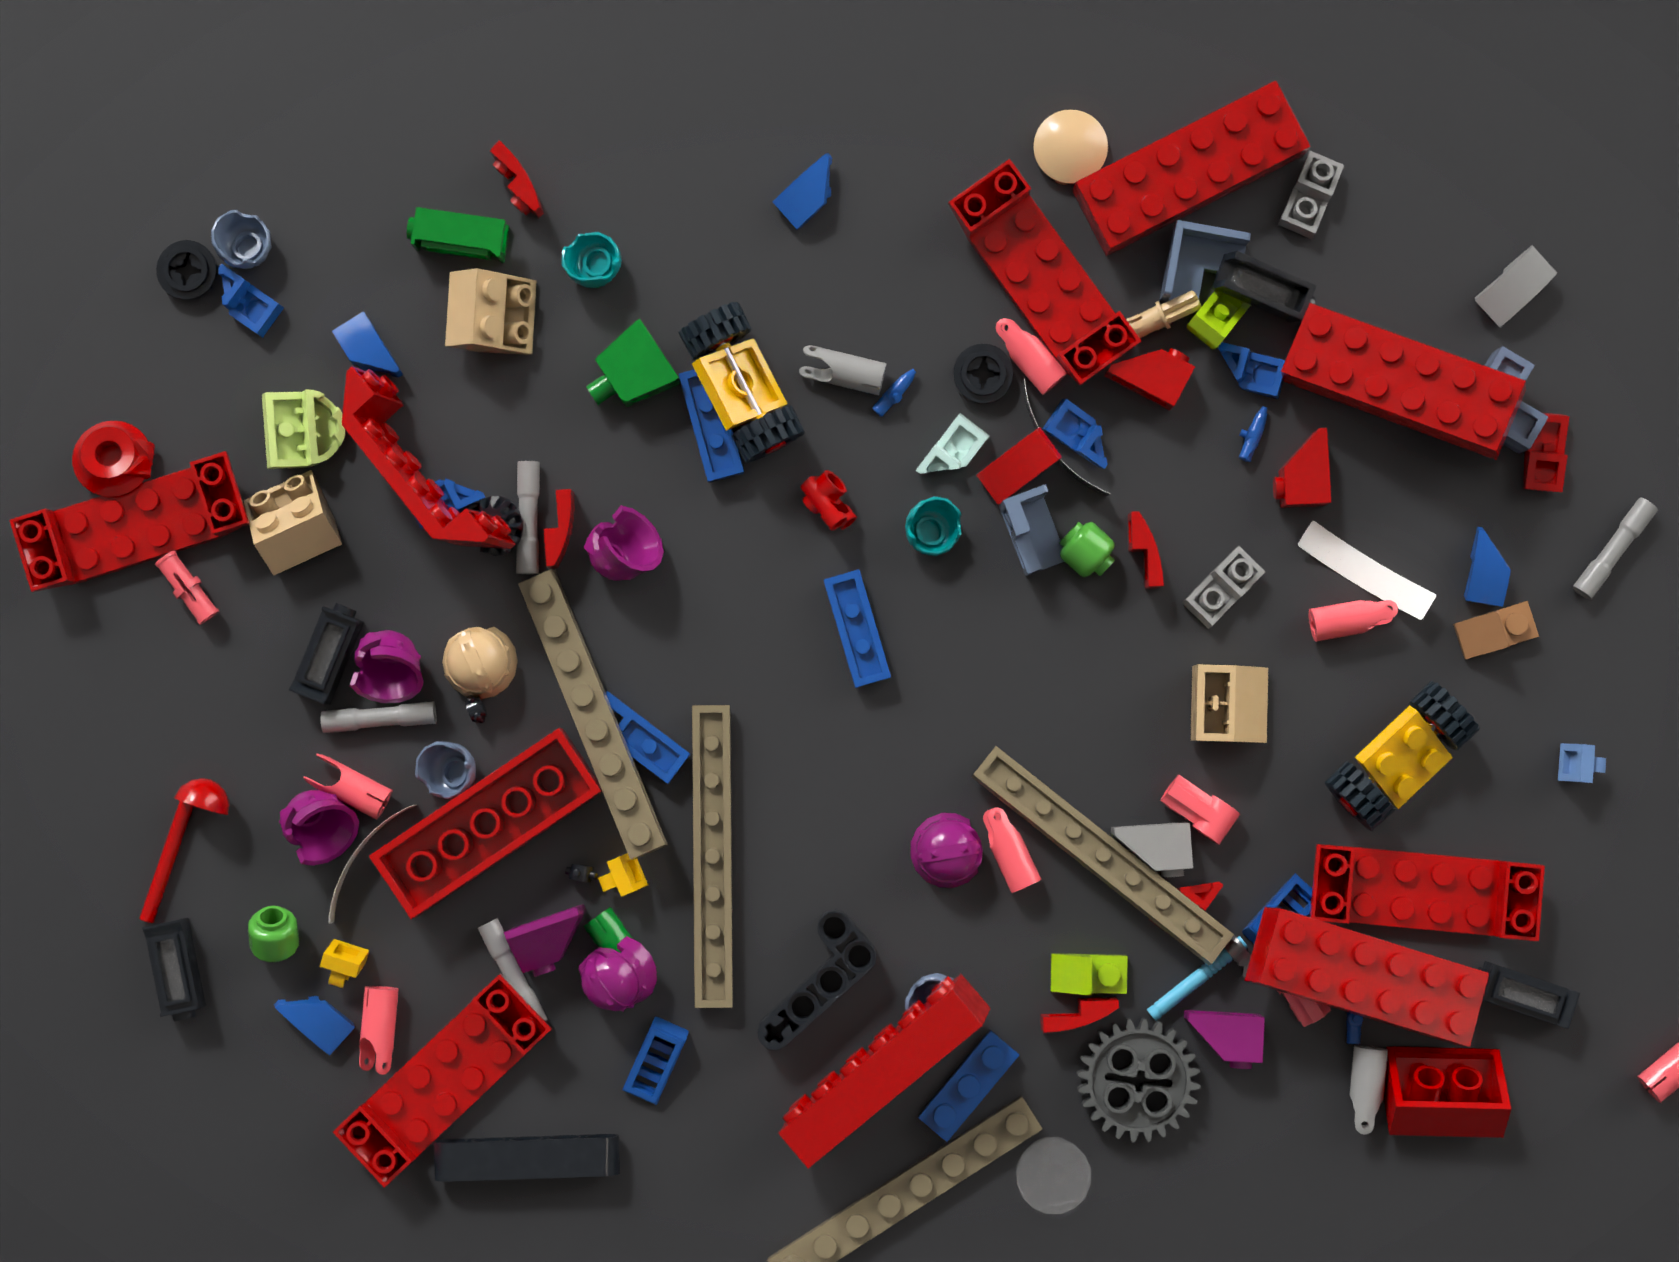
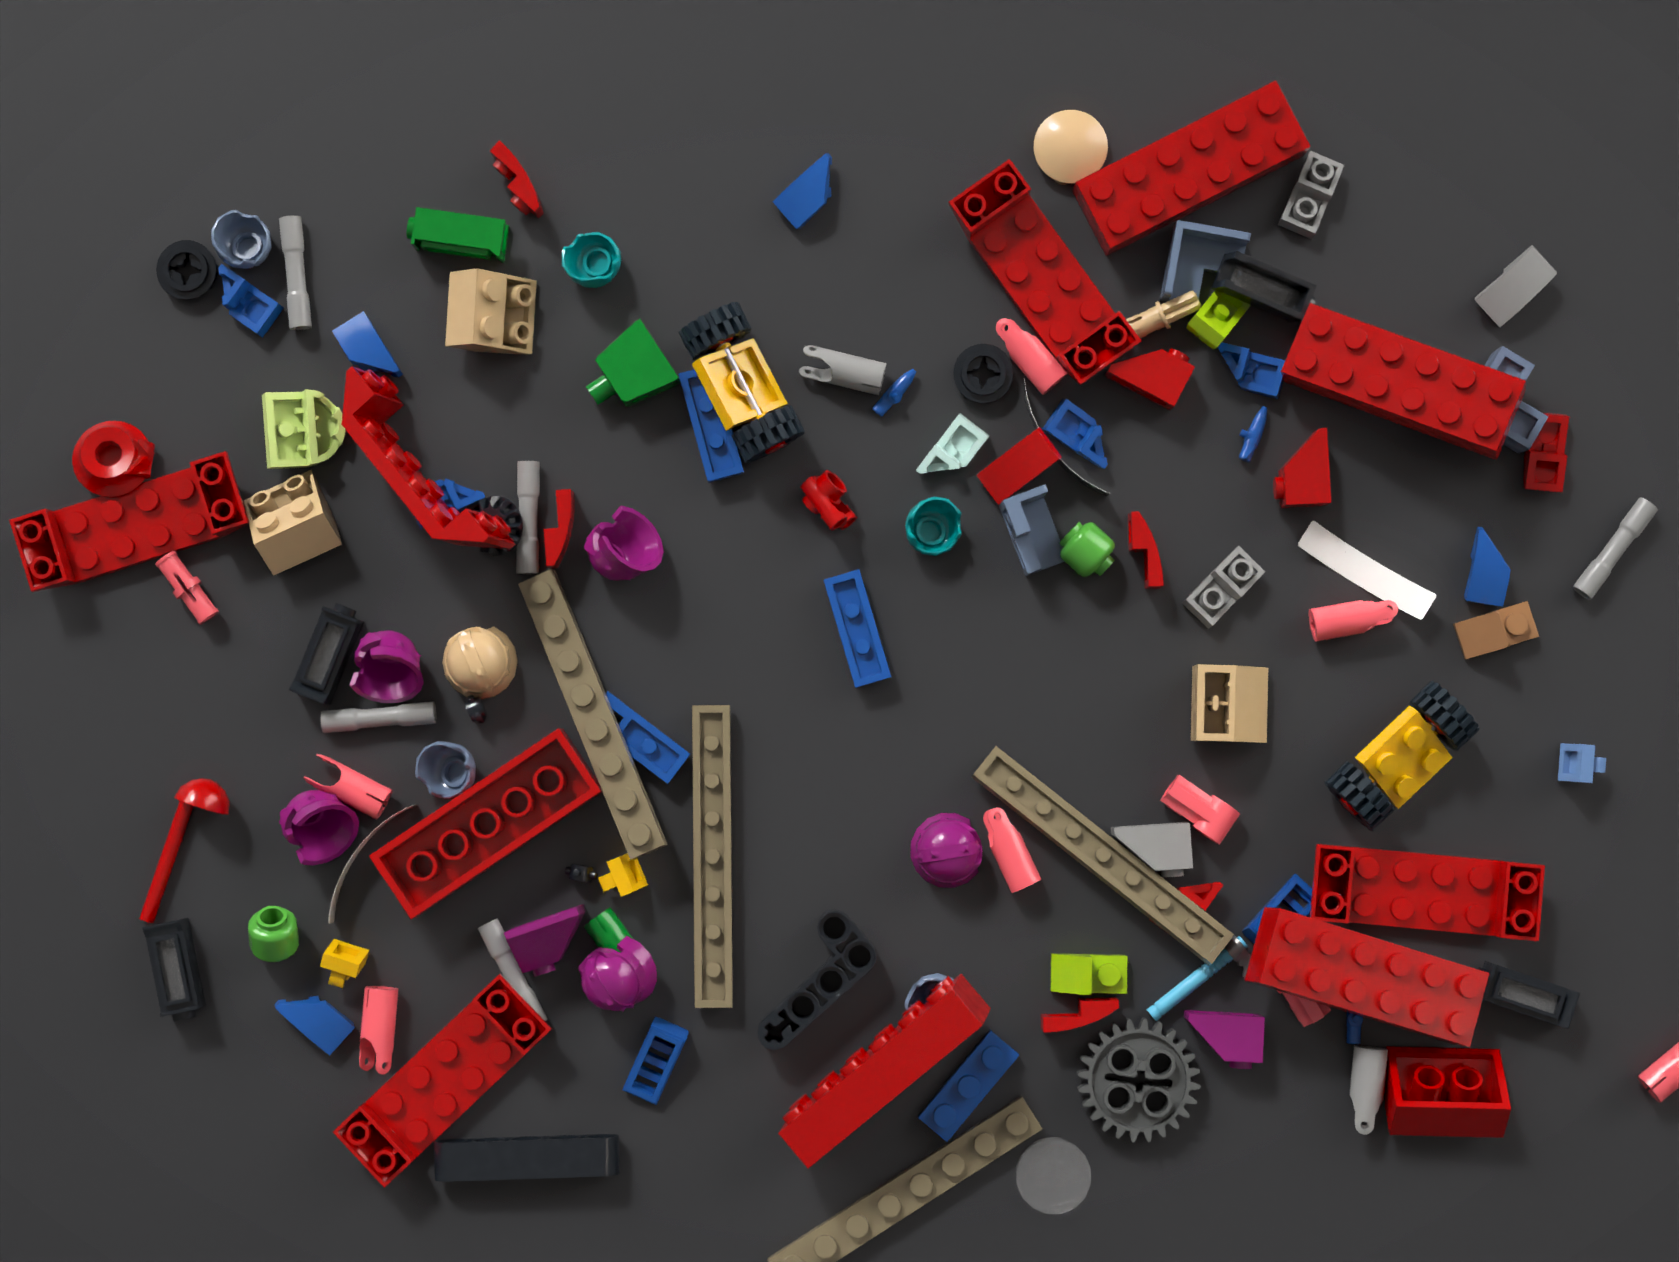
(293, 248): none -> light grey piece

